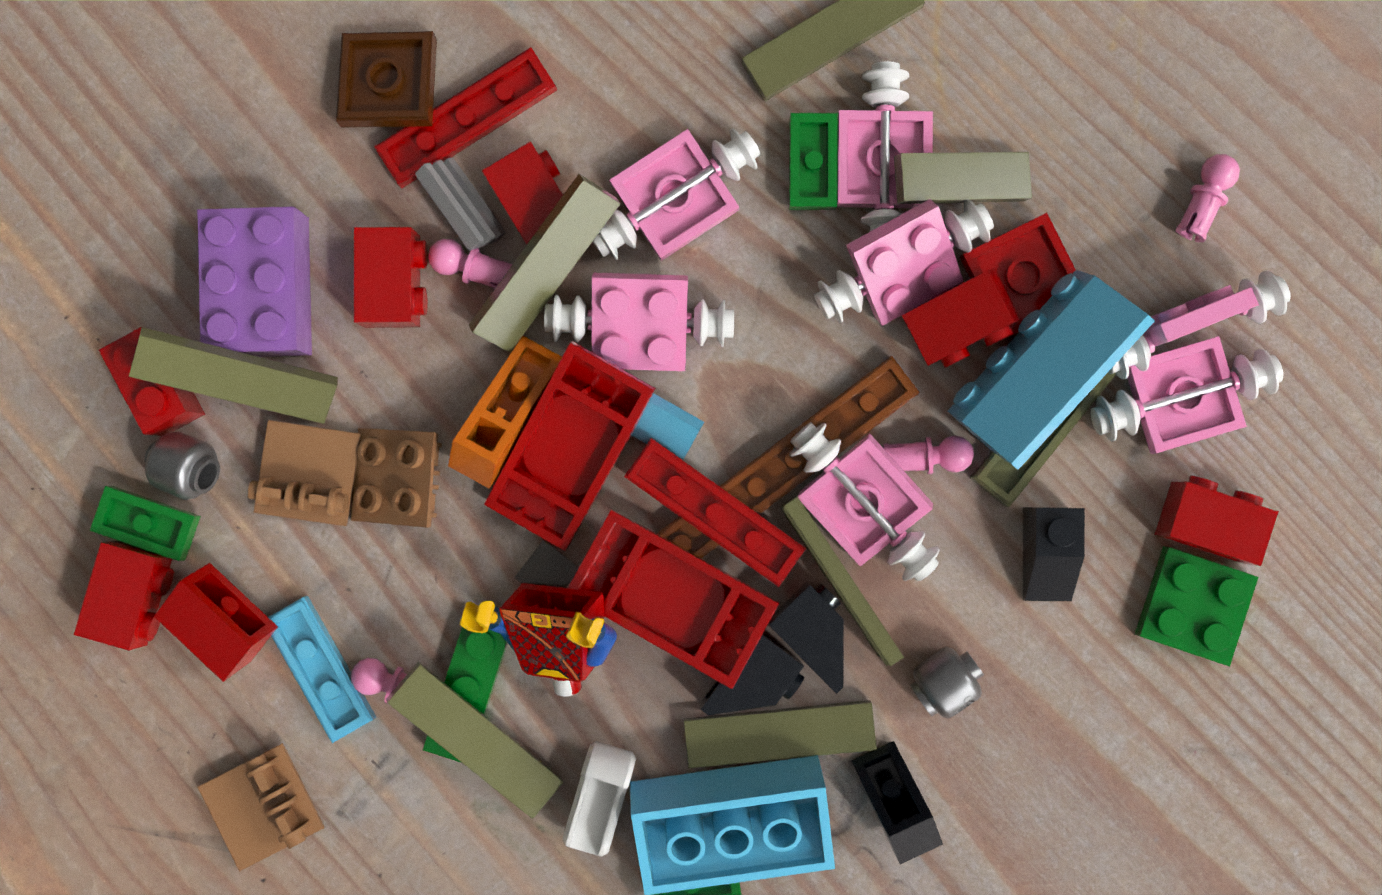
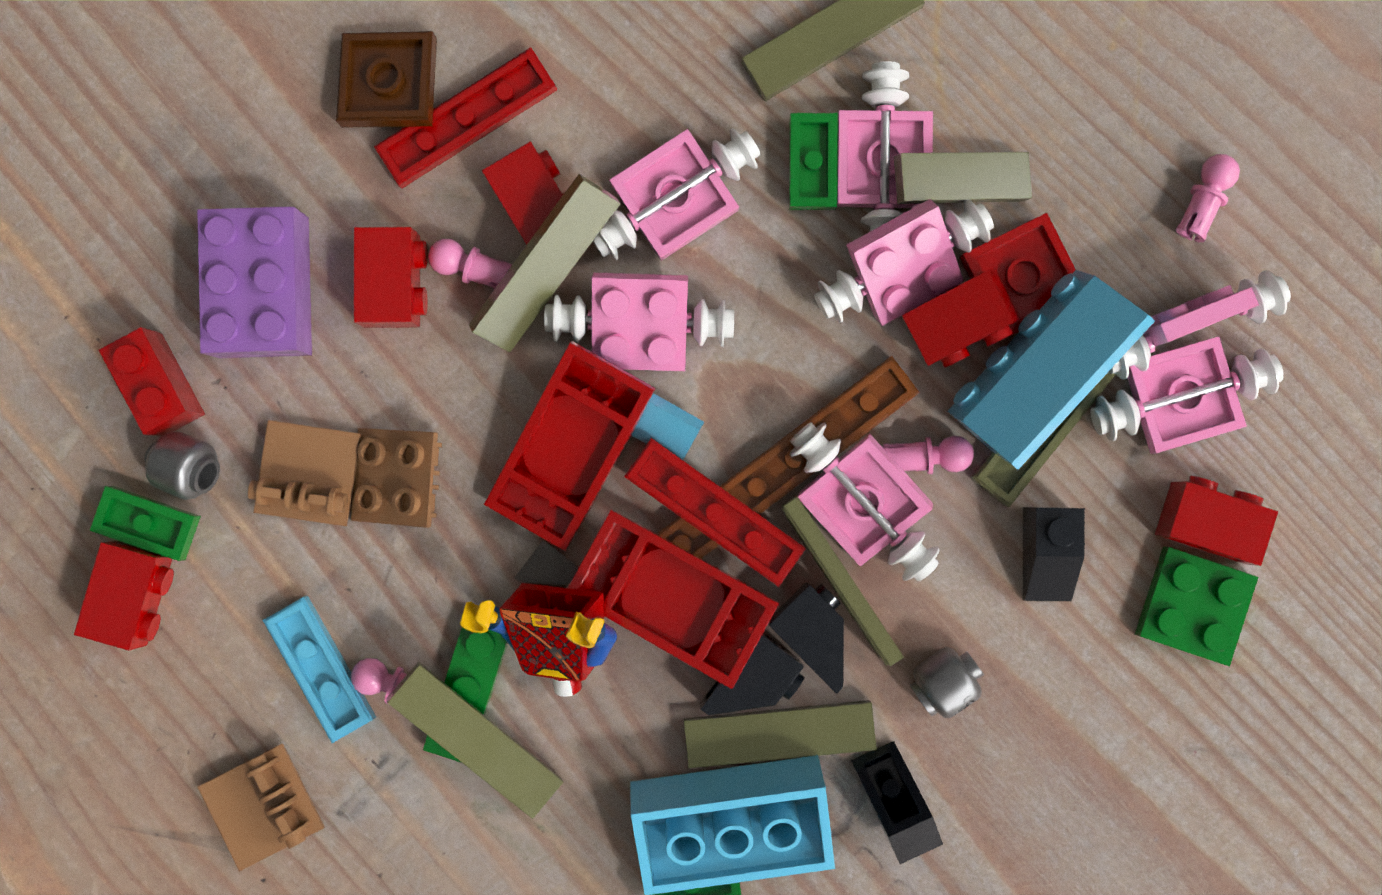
(215, 621): red brick -> none
(232, 375): olive tile -> none
(460, 203): light grey tile -> none
(502, 412): orange slope -> none
(599, 798): white animal -> none

